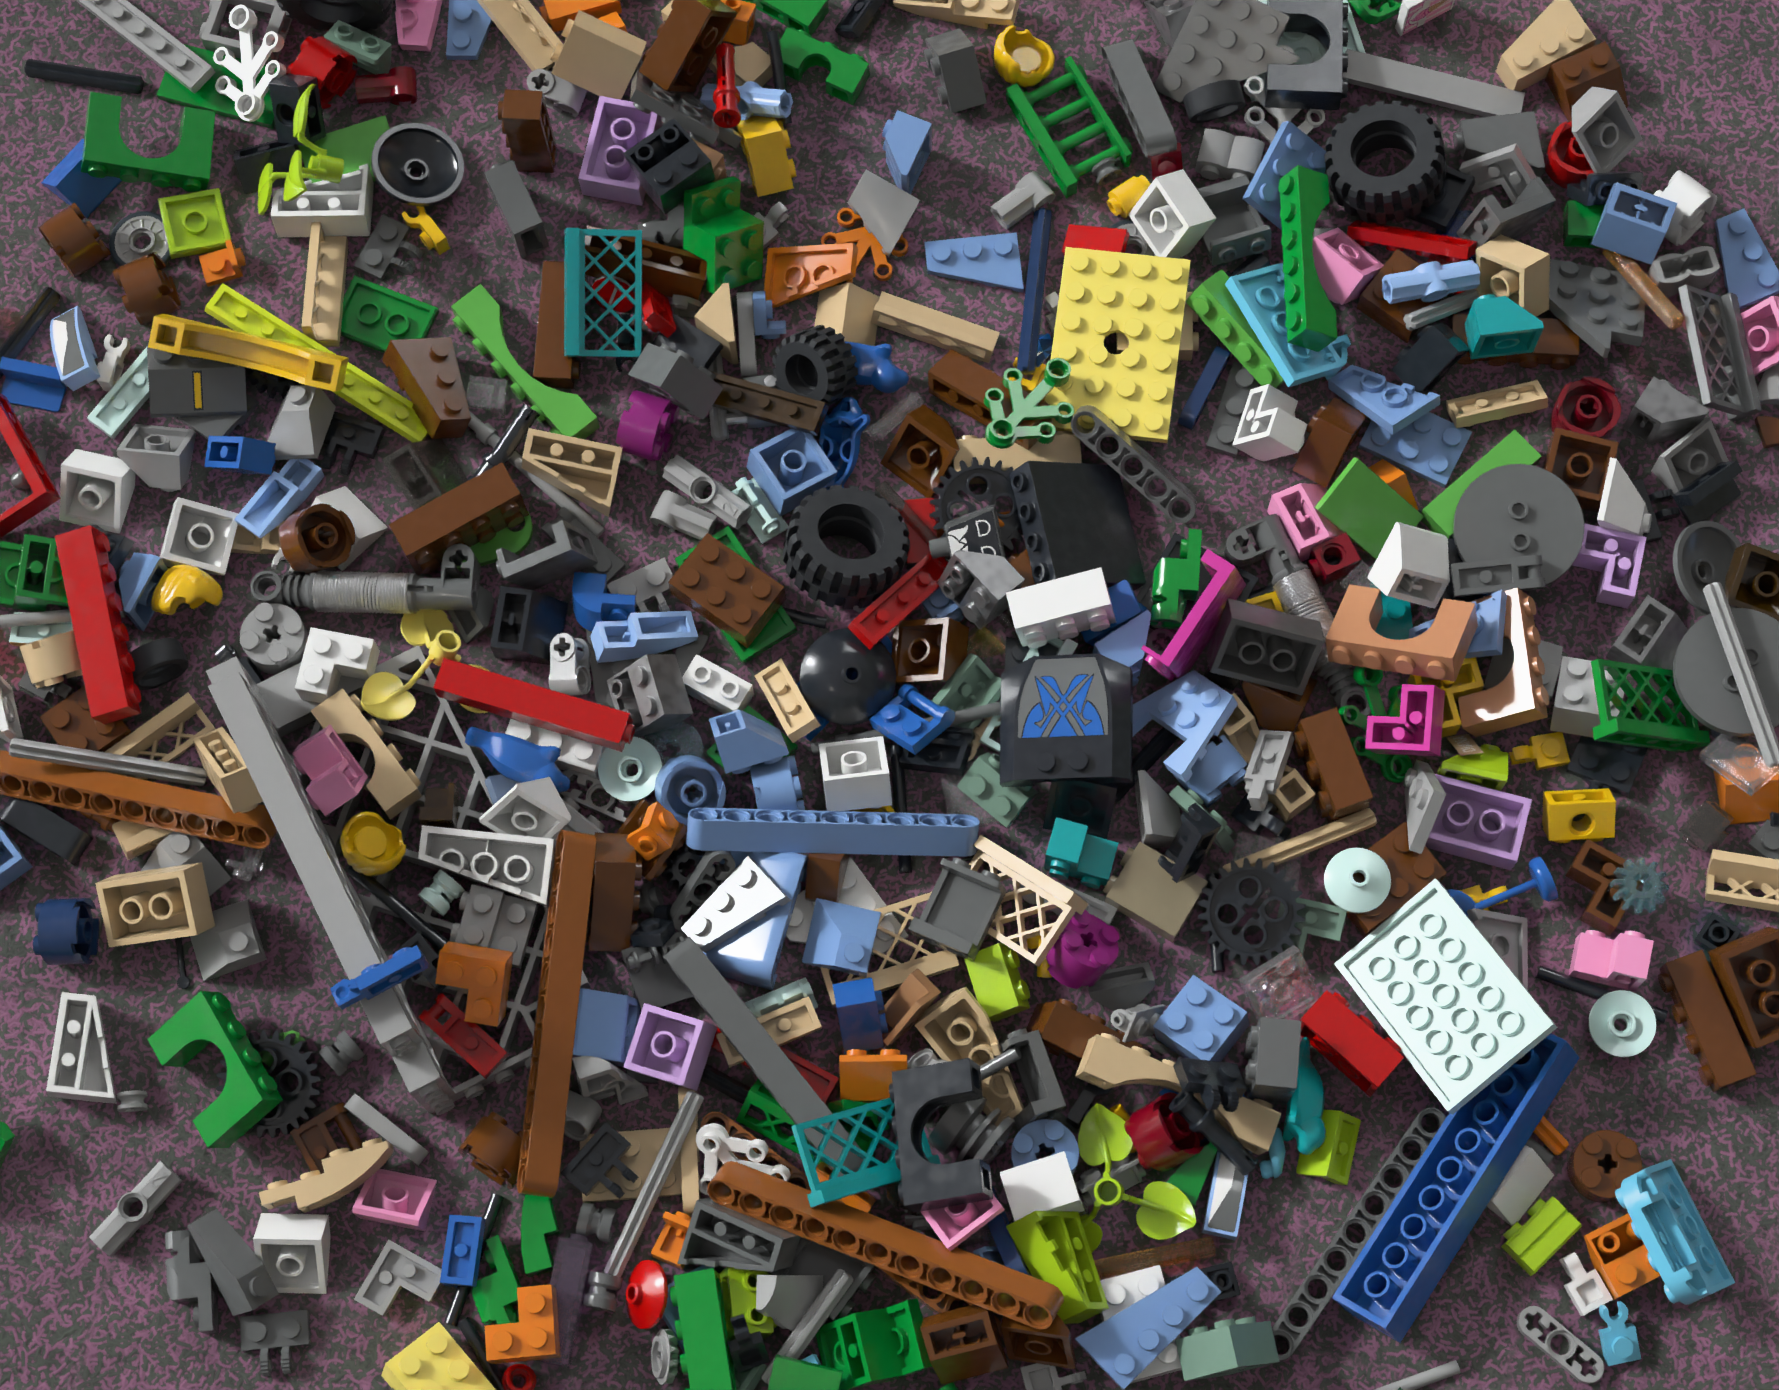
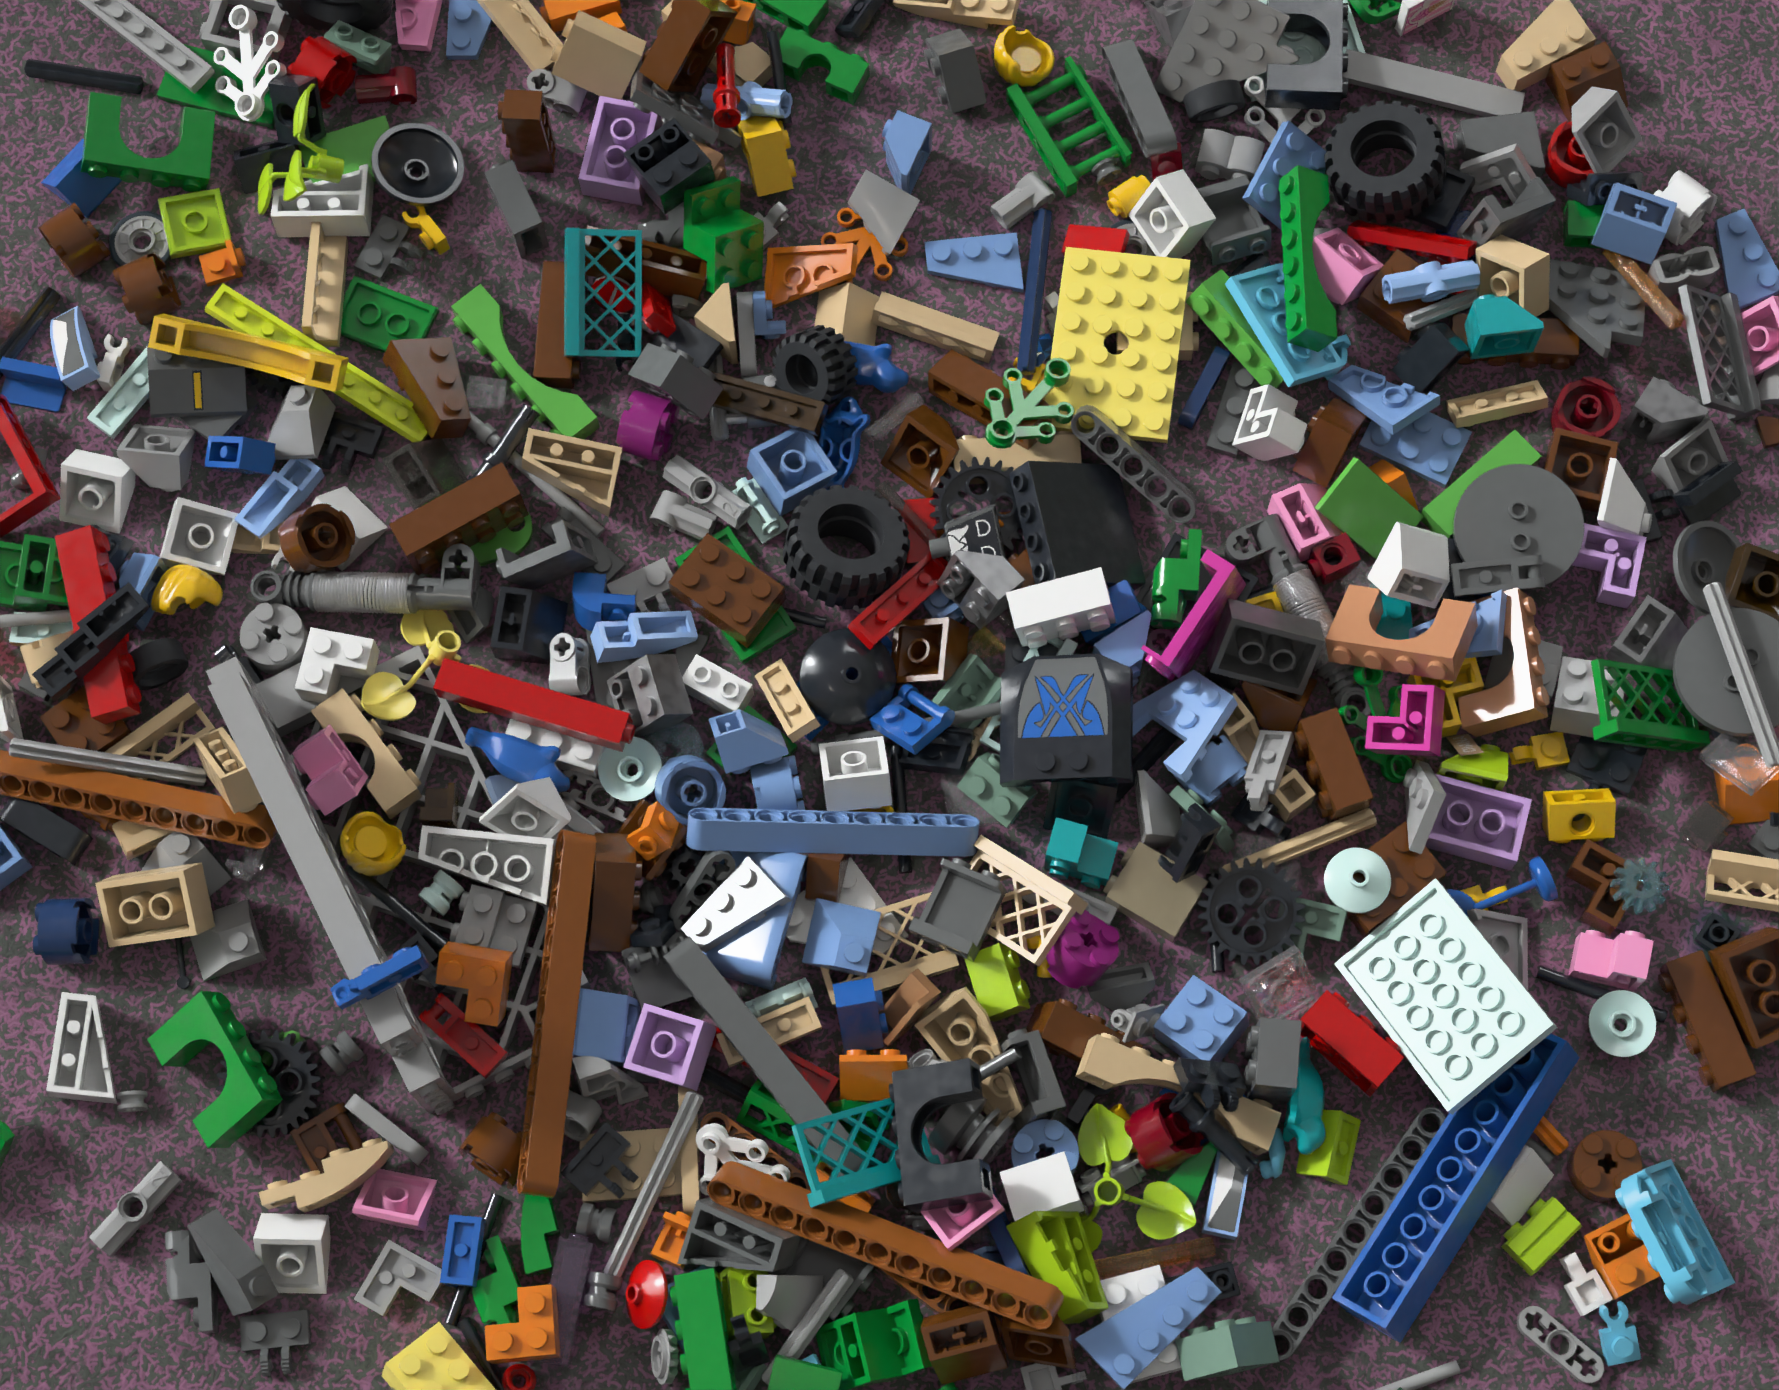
(92, 642): none -> black slope

